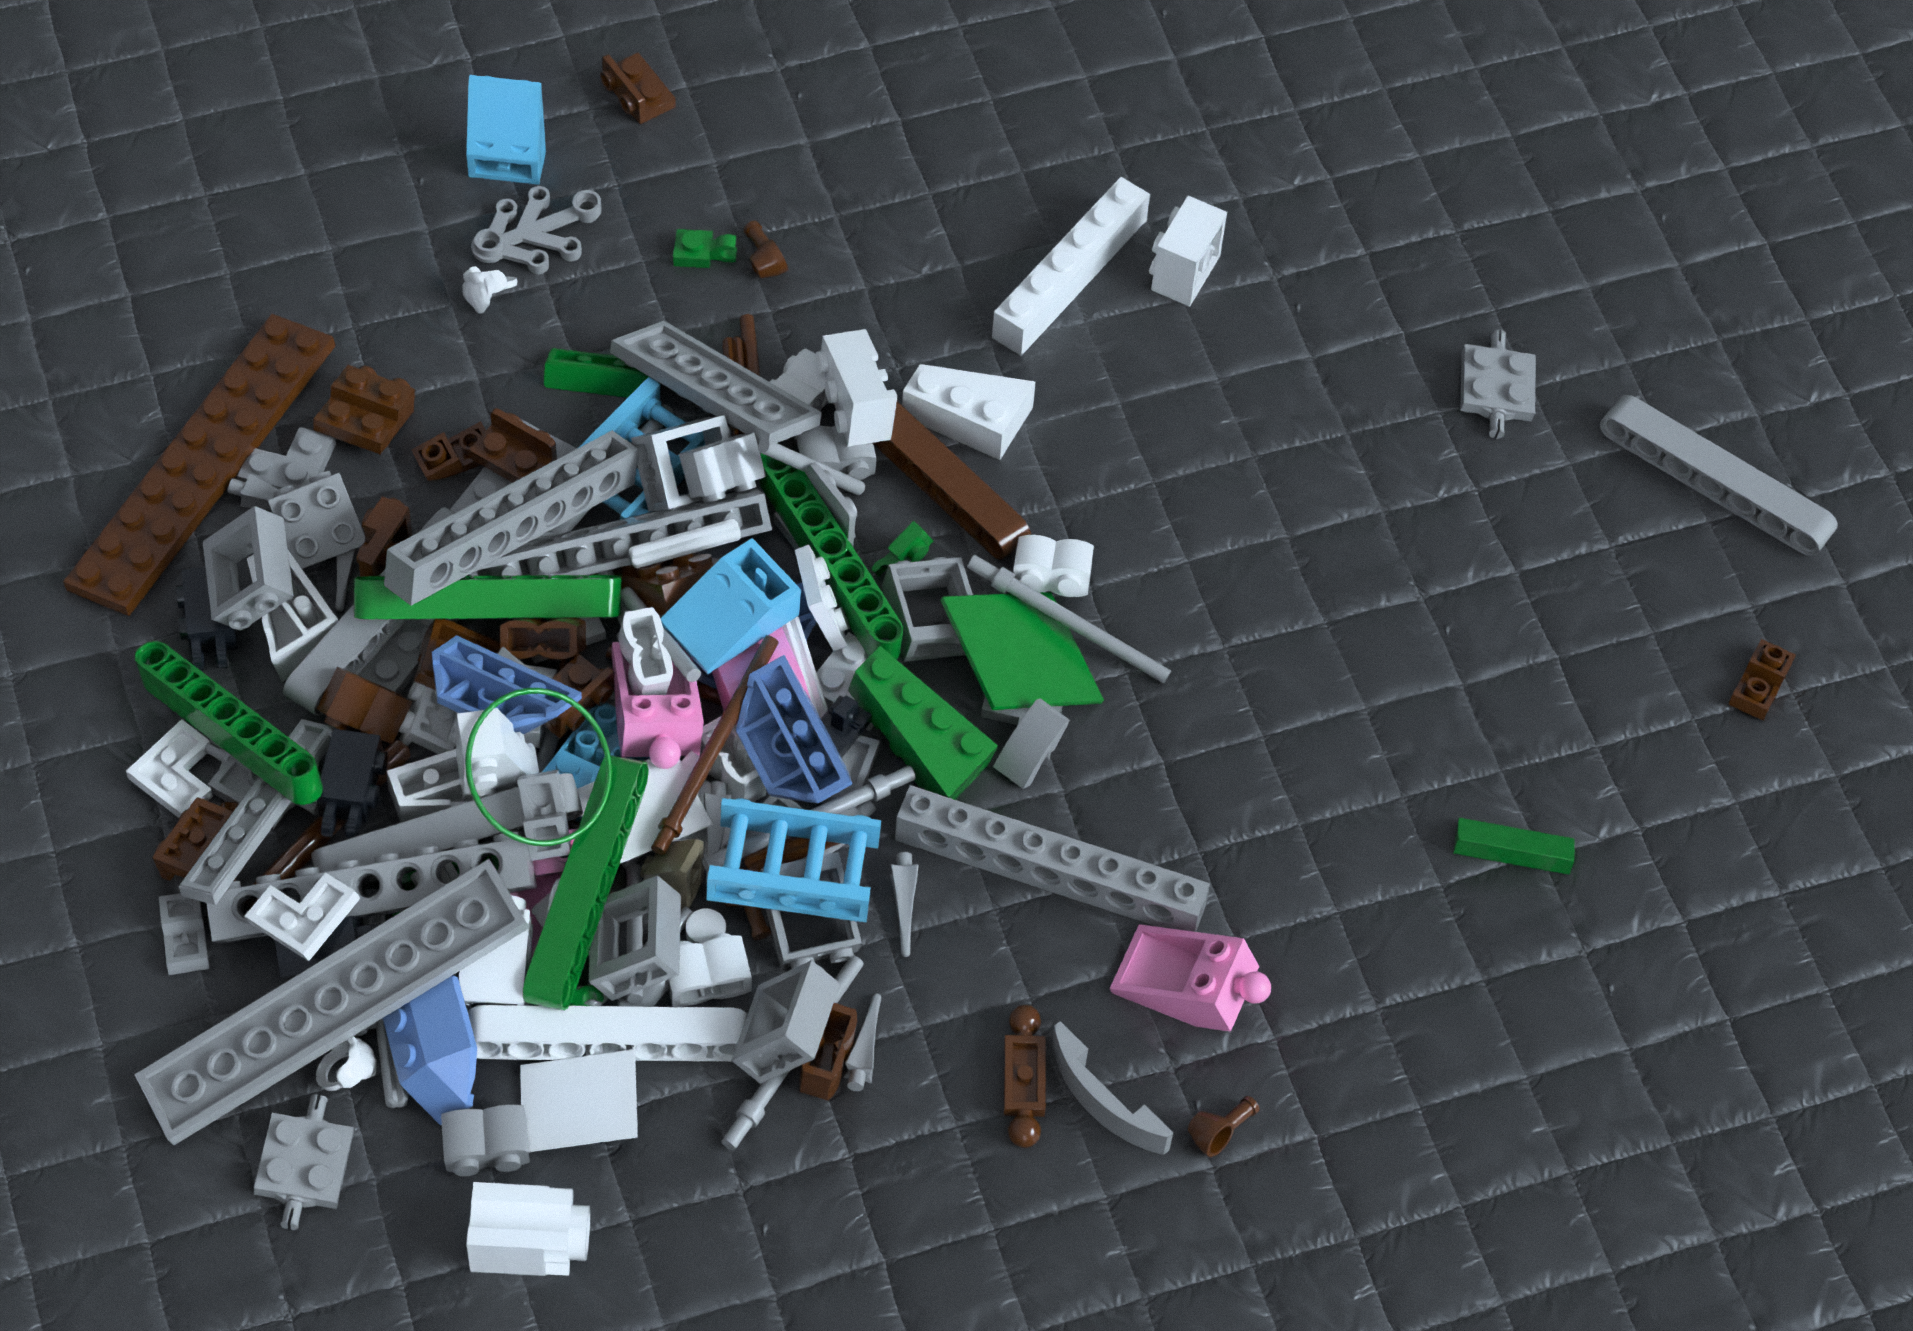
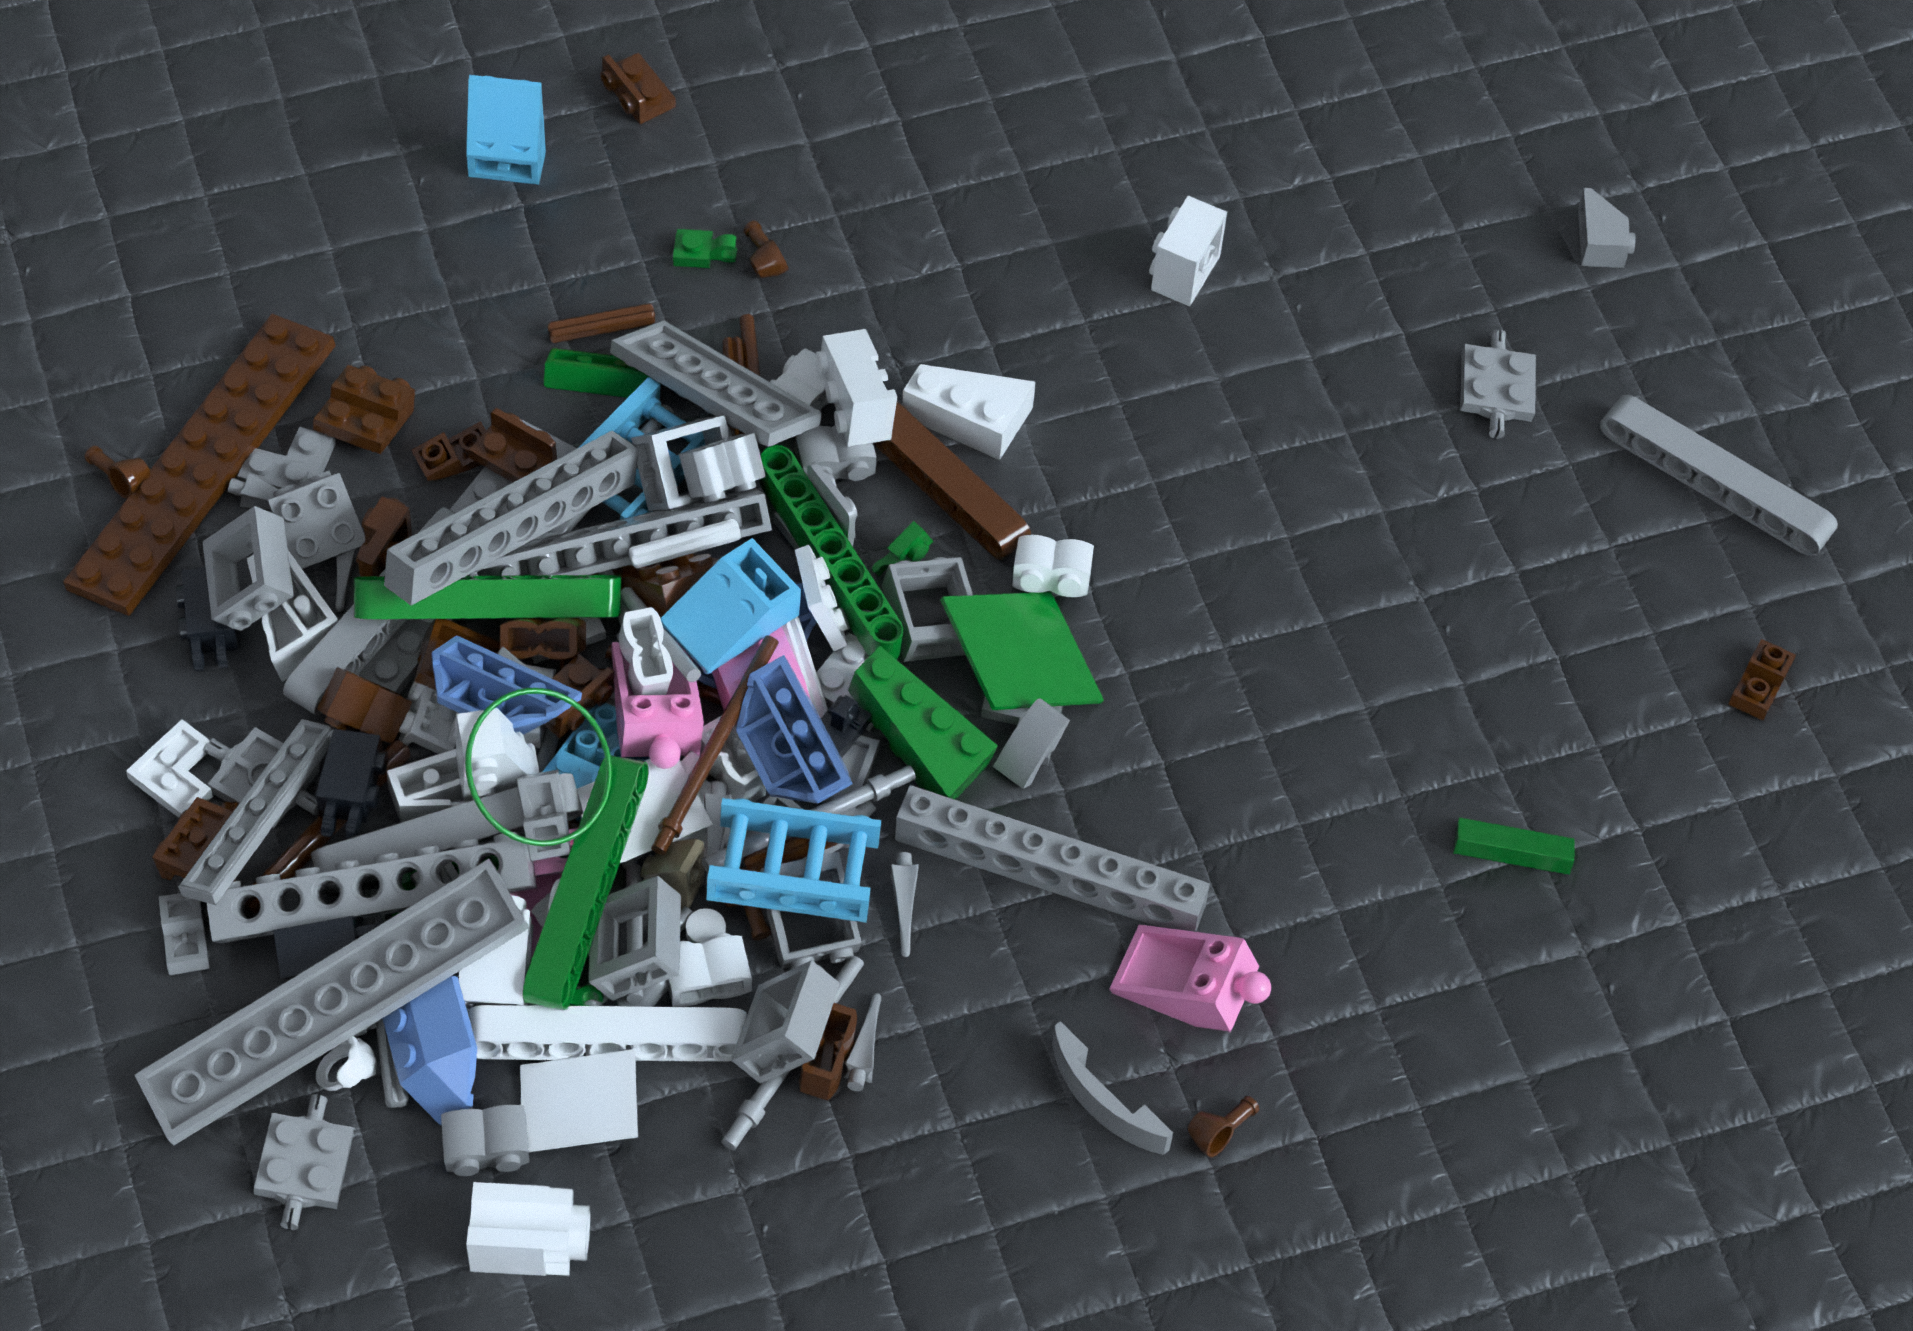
(123, 475): none -> reddish brown bar
(229, 723): green beam -> none
(306, 924): white plate -> none
(480, 286): white piece -> none
(534, 231): light grey plant -> none
(601, 322): none -> reddish brown axle
(801, 462): light grey bar -> none
(1004, 580): light grey bar -> none
(1024, 1076): reddish brown plate -> none
(1070, 266): white brick -> none
(1603, 232): none -> light grey slope

